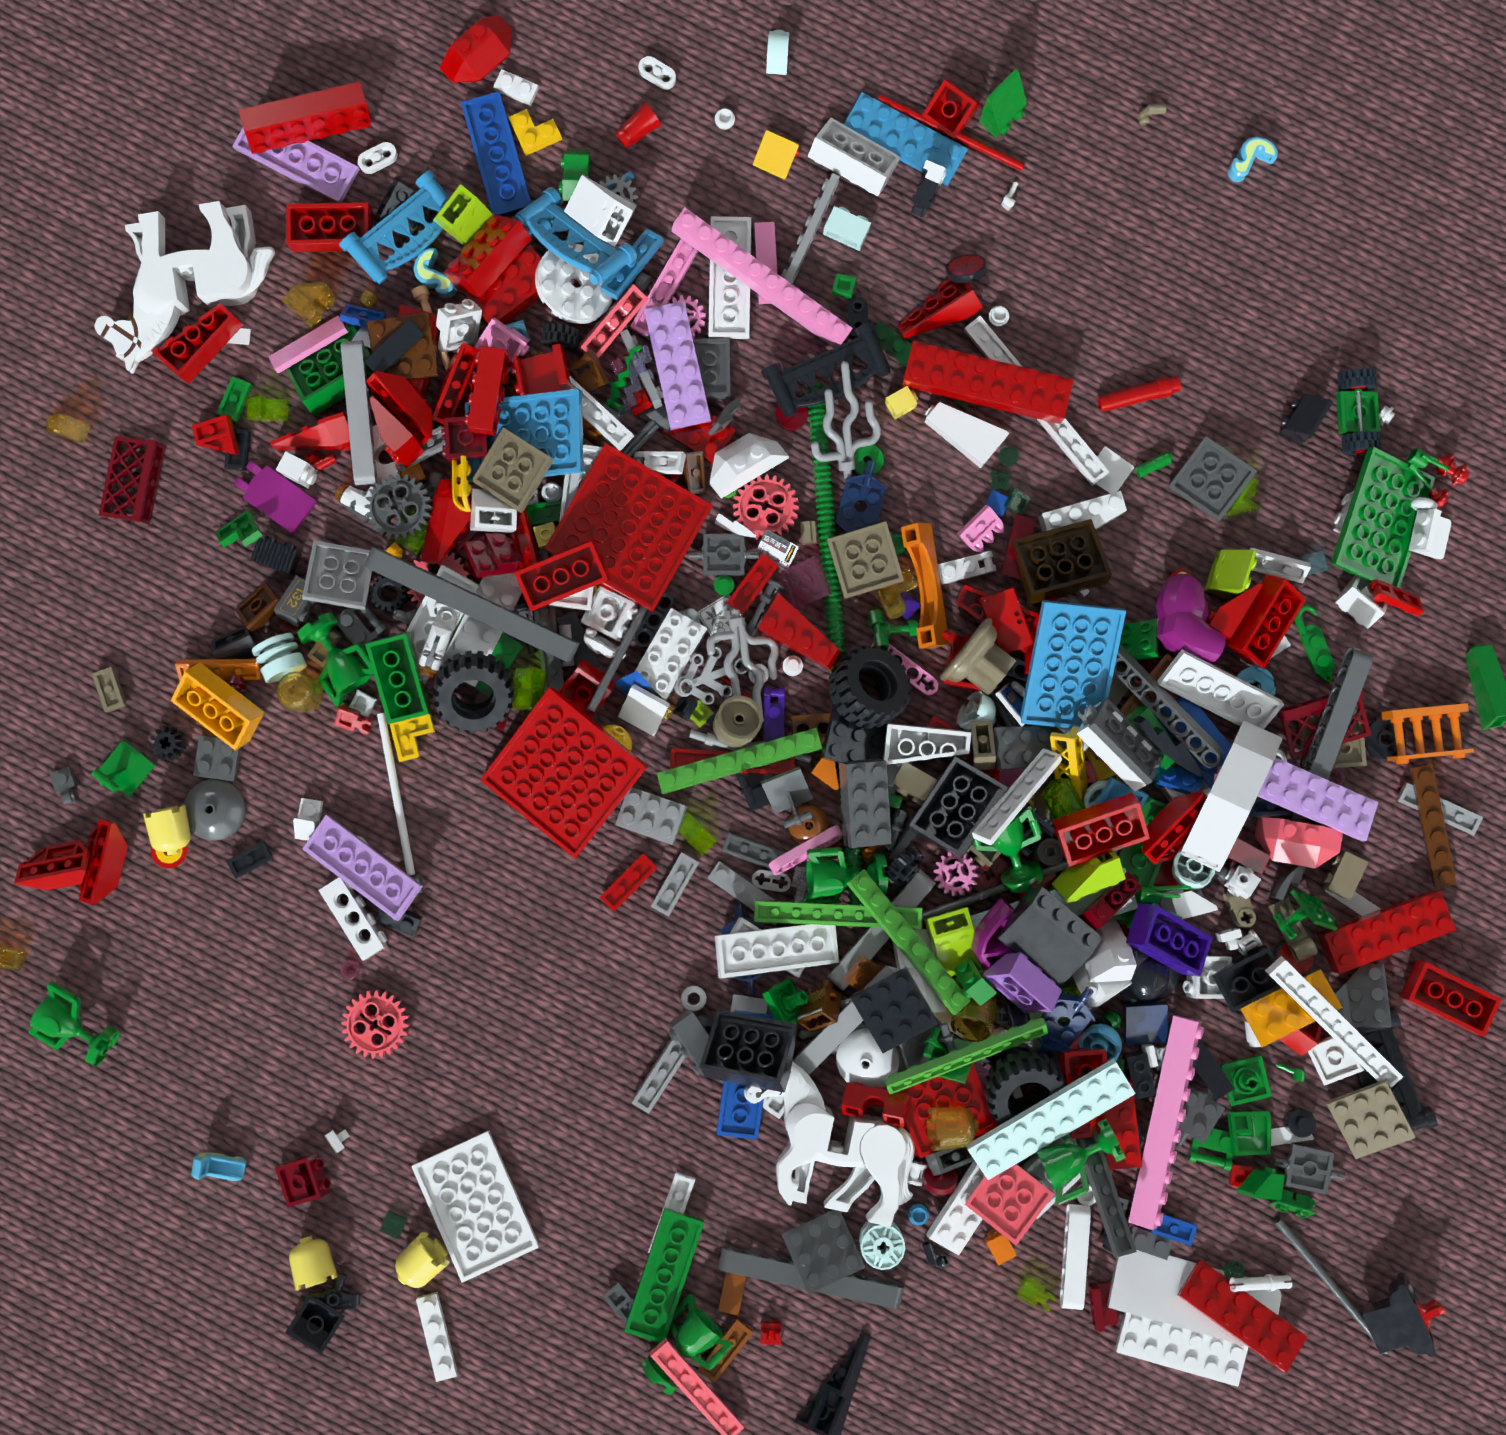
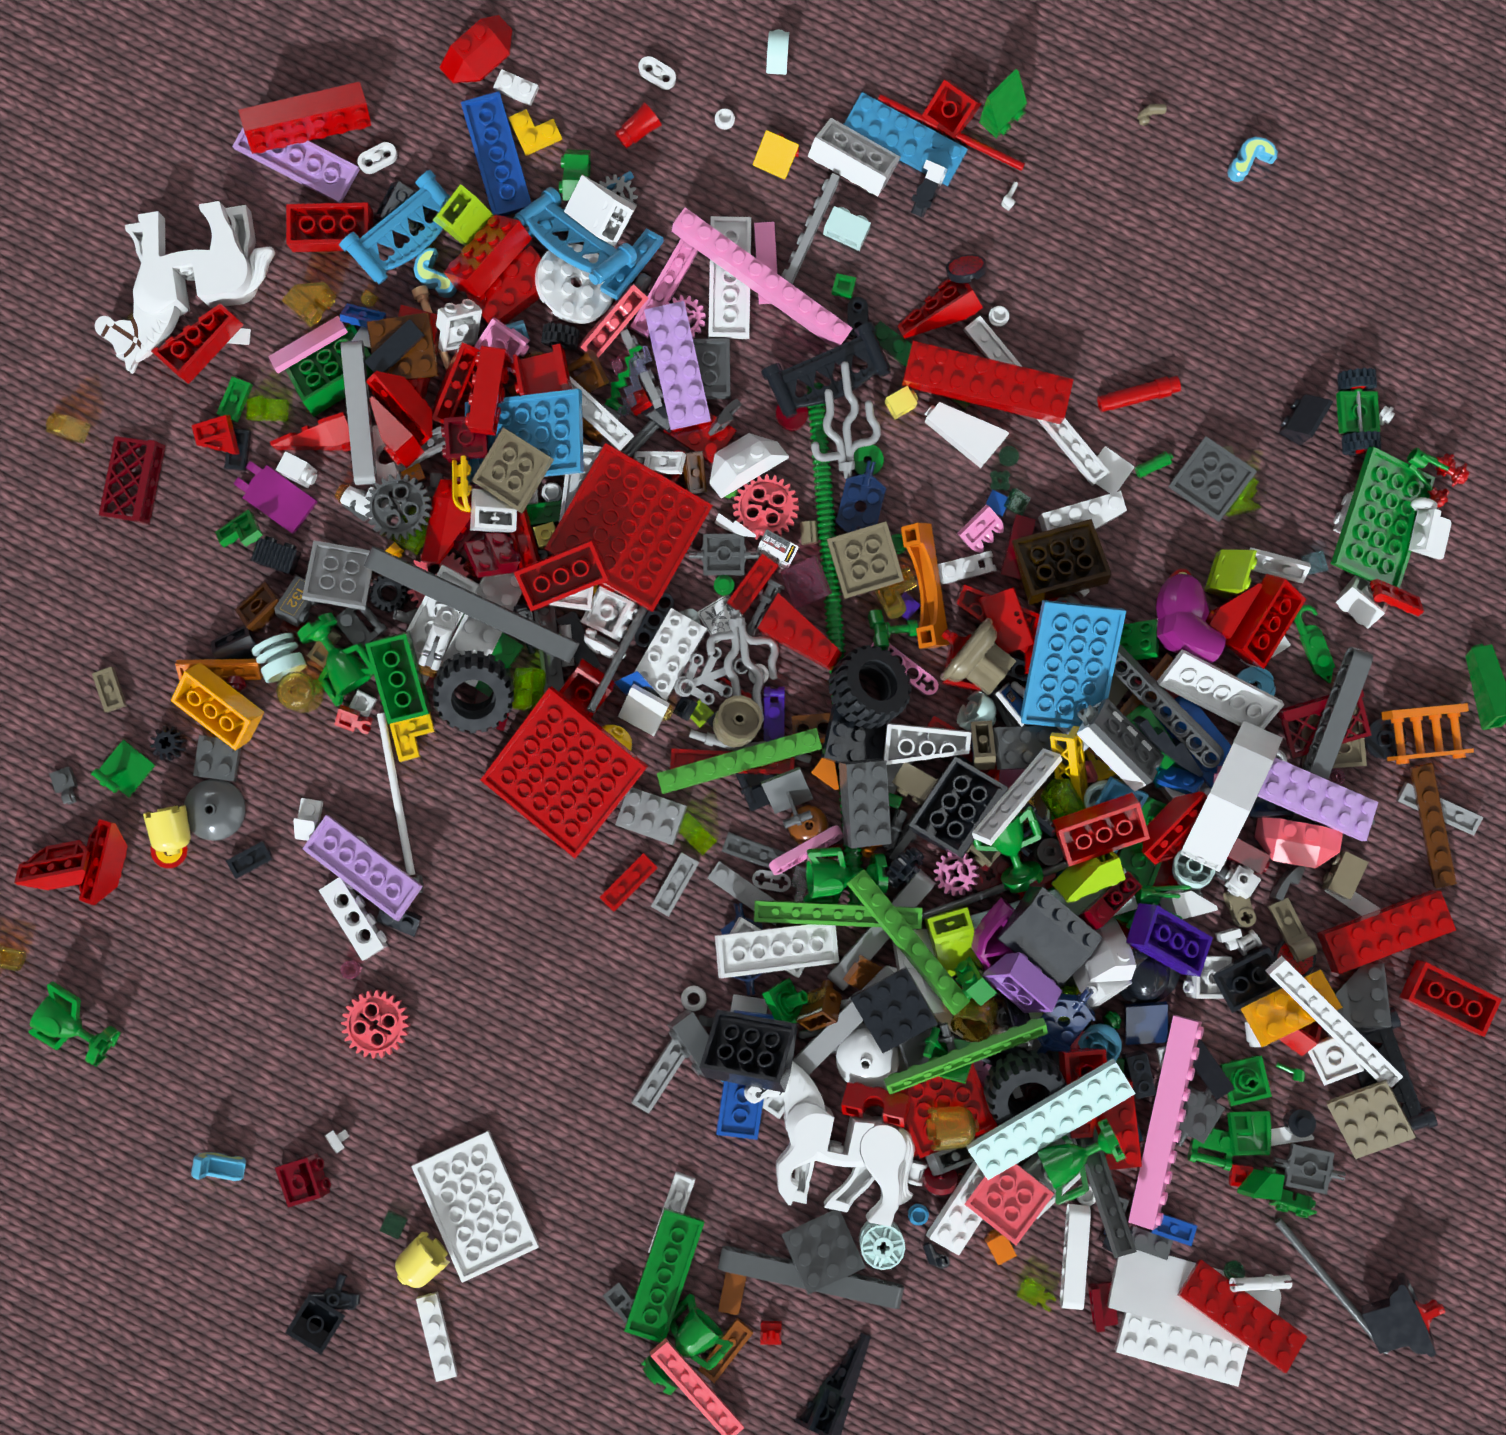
(311, 1263): light yellow cylinder -> none
(318, 462): red arm -> none
(792, 665): white plate -> none
(1153, 1054): white plate -> none
(1311, 907): green plate -> none

